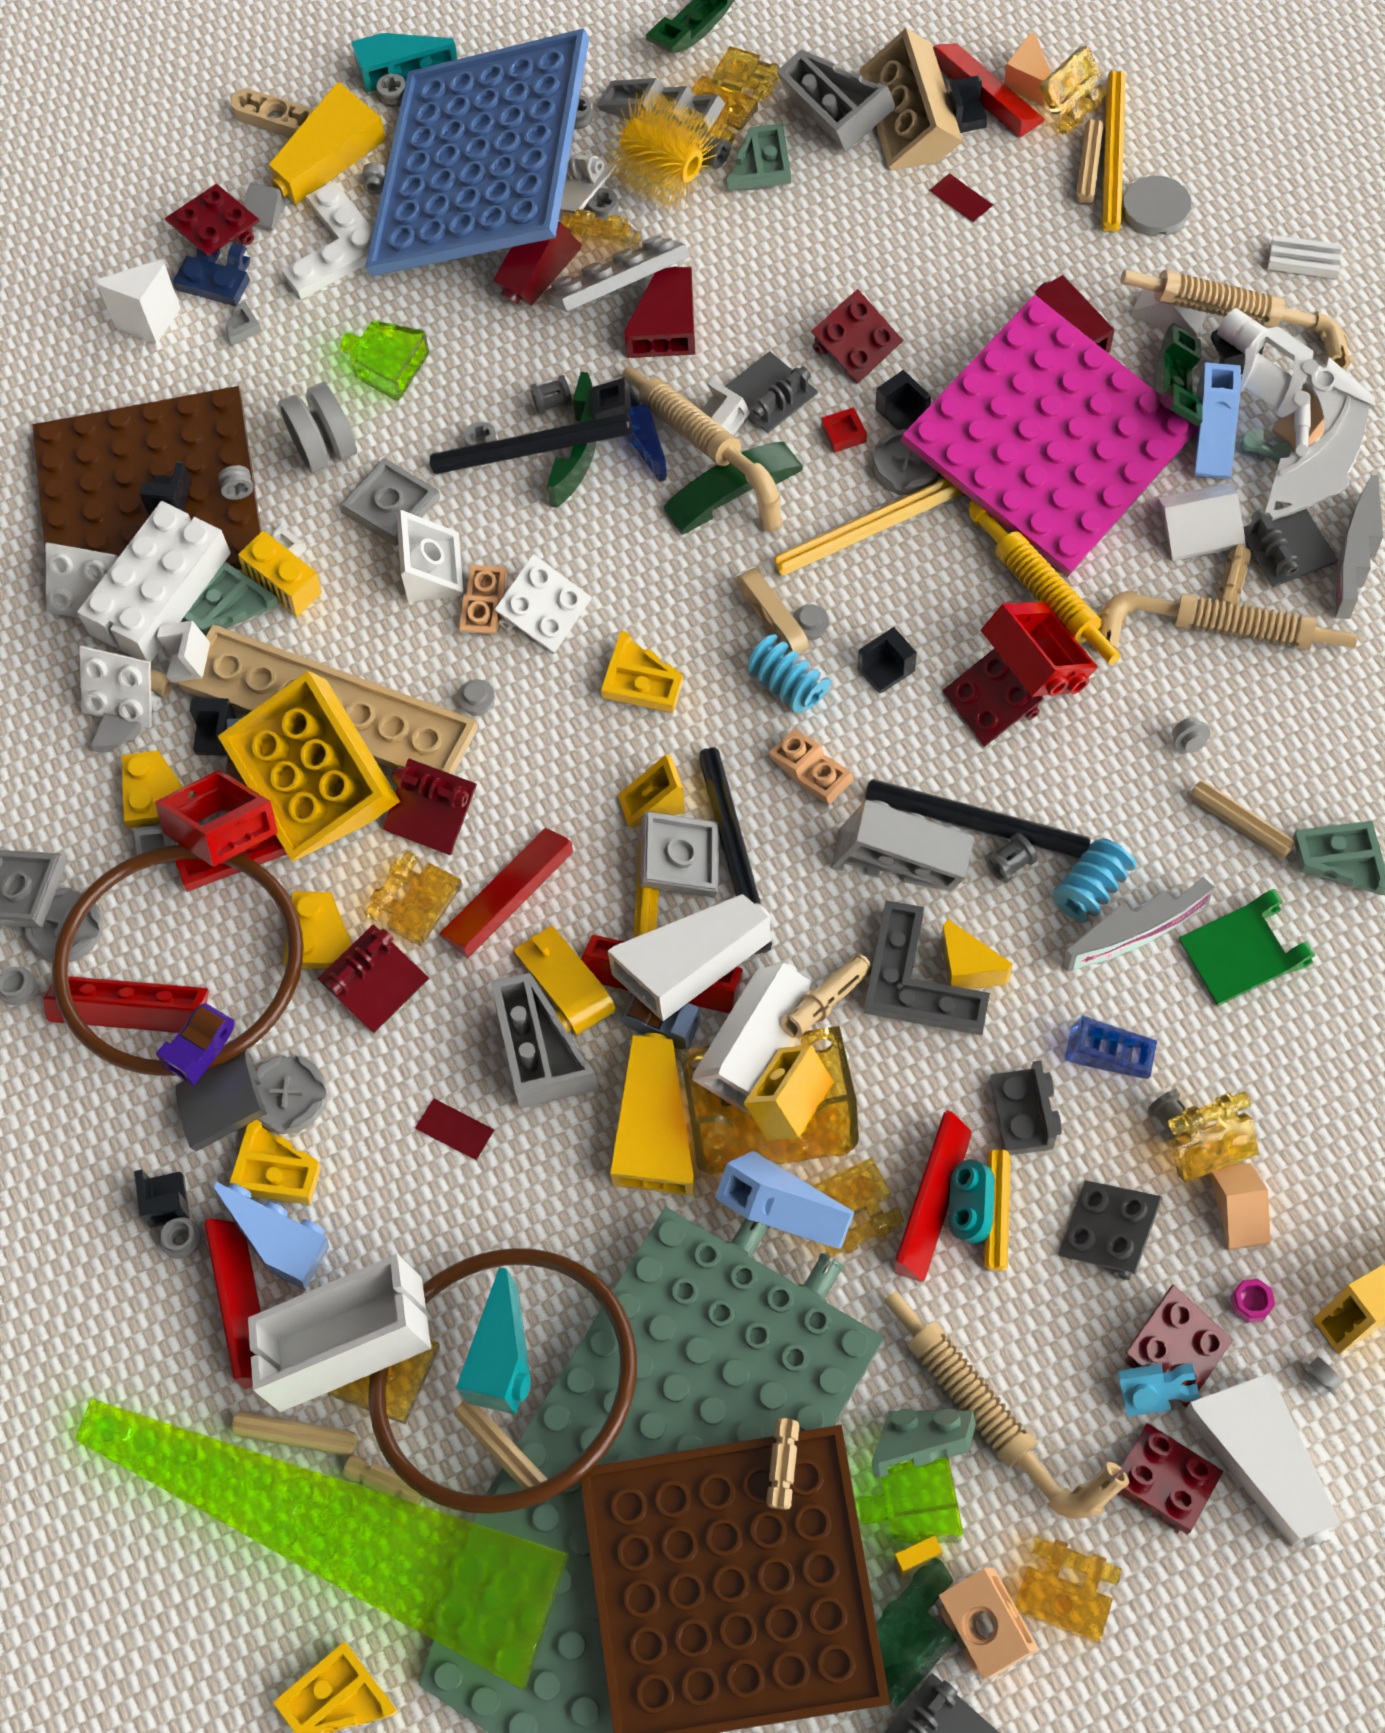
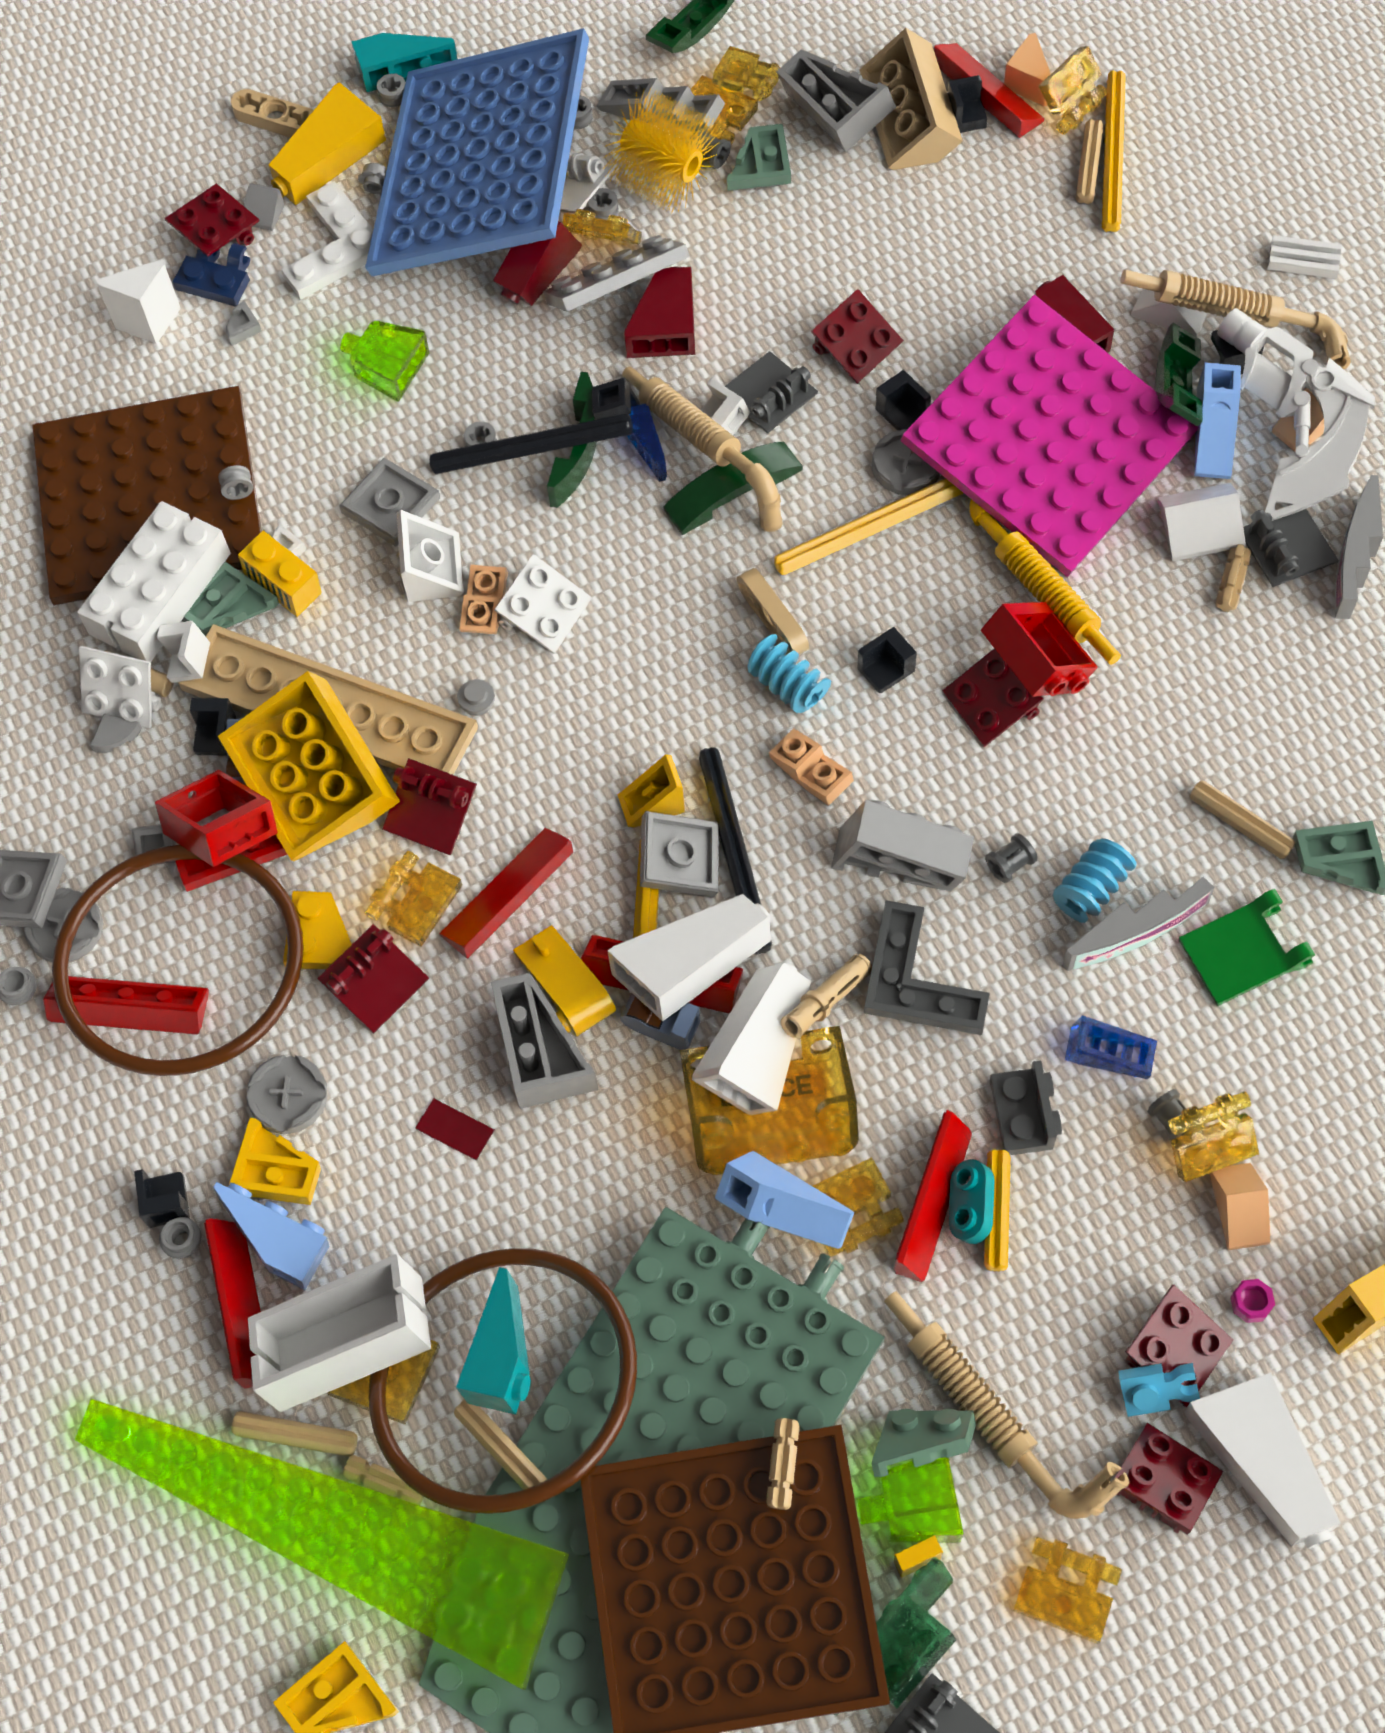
(72, 576): white hinge -> none
(144, 781): yellow wing -> none
(169, 489): black panel -> none
(196, 1043): dark purple leg -> none
(220, 1101): dark grey slope -> none
(322, 425): light grey wheel -> none
(542, 403): dark grey bush -> none
(640, 677): yellow wing -> none
(651, 1130): yellow slope -> none
(788, 1092): yellow brick -> none
(812, 620): light grey plate -> none
(844, 429): red tile -> none
(961, 197): dark red sticker -> none
(970, 961): yellow slope -> none
(977, 818): black axle -> none
(1011, 1638): light nougat brick -> none
(1110, 1227): dark grey hinge -> none
(1156, 205): light grey tile -> none
(1190, 735): light grey plate -> none
(1228, 618): tan piece -> none
(1254, 442): sand green piece -> none
(1322, 1377): light grey plate -> none

